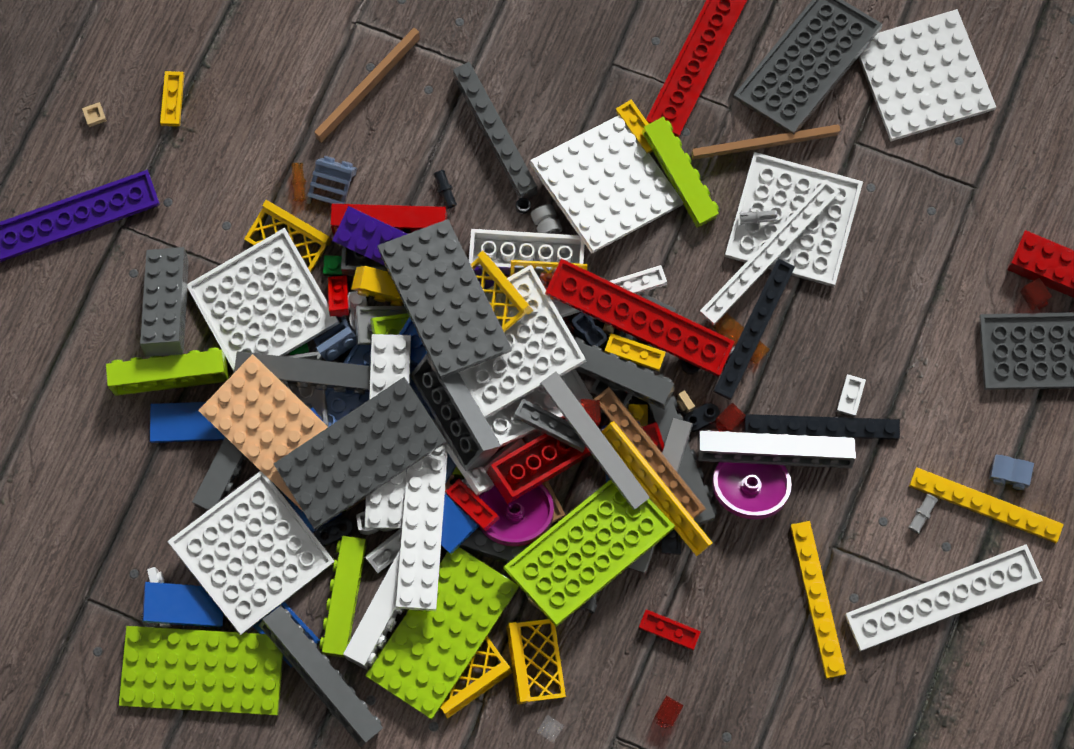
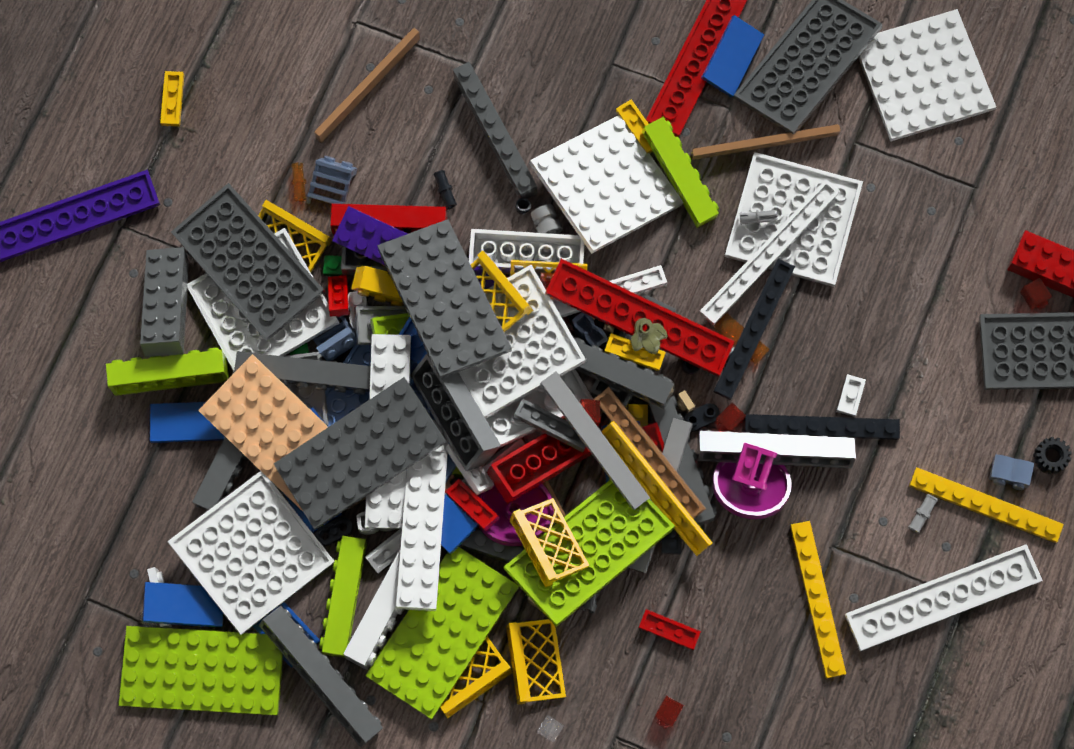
(94, 114): tan plate -> none
(248, 262): none -> dark grey plate
(534, 549): none -> yellow fence
(647, 339): none -> olive plate
(732, 56): none -> blue tile
(748, 465): none -> dark pink plate
(1052, 467): none -> black tyre

